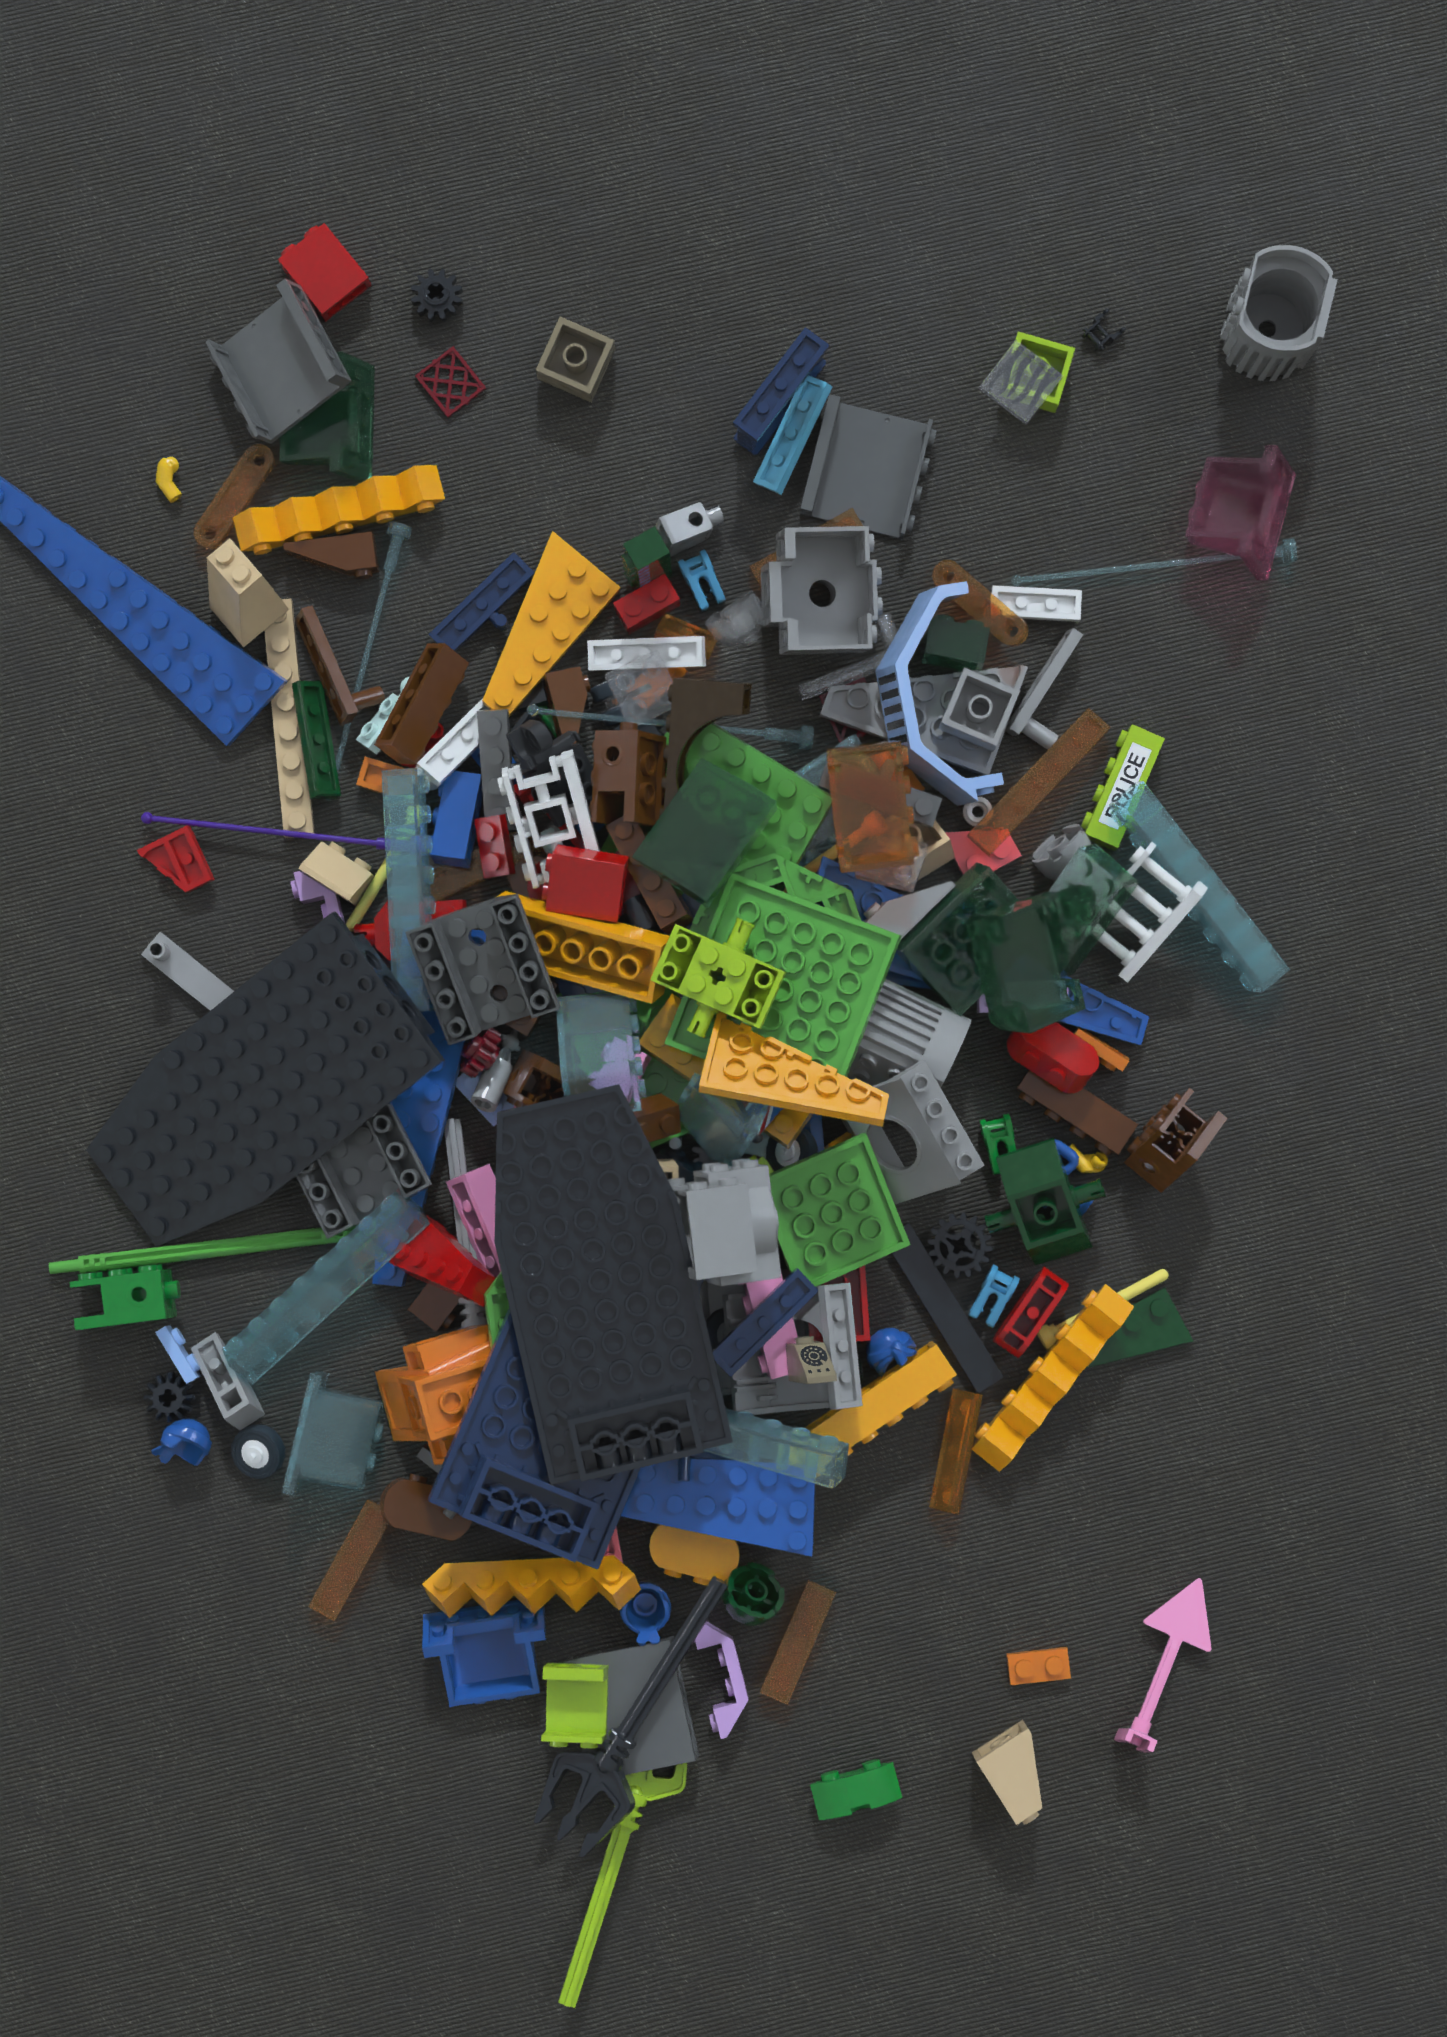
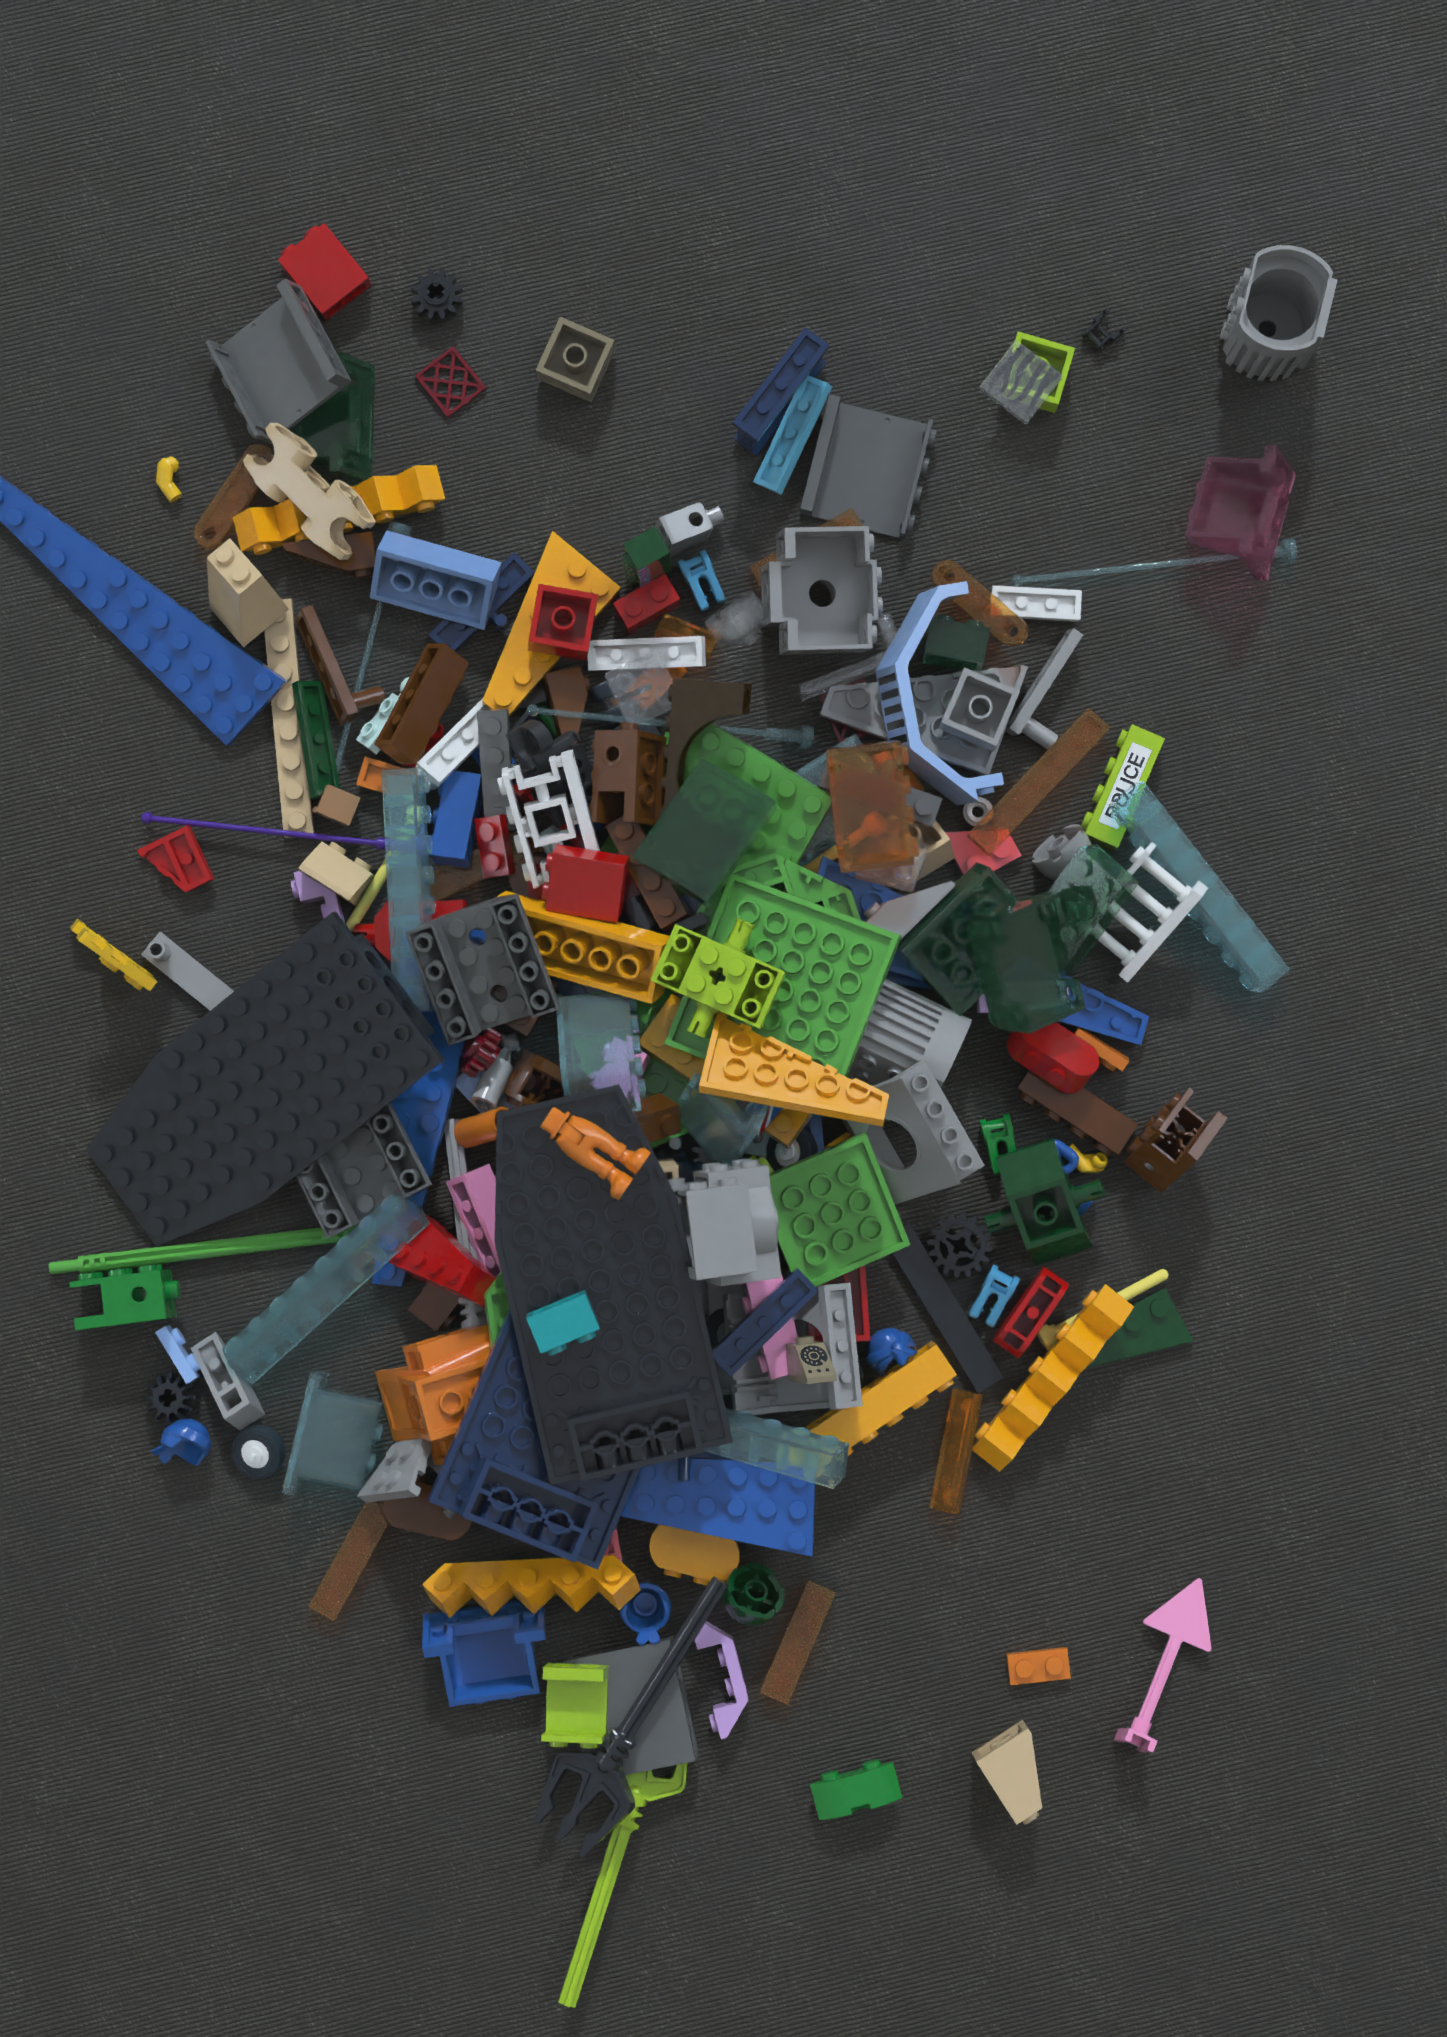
(113, 958): none -> yellow wing
(324, 505): none -> tan piece
(337, 805): none -> medium nougat panel
(398, 1472): none -> light grey wing
(434, 579): none -> medium blue slope
(477, 1128): none -> orange pin
(562, 622): none -> red brick
(563, 1322): none -> teal brick
(579, 1139): none -> orange piece
(695, 922): none -> black tile

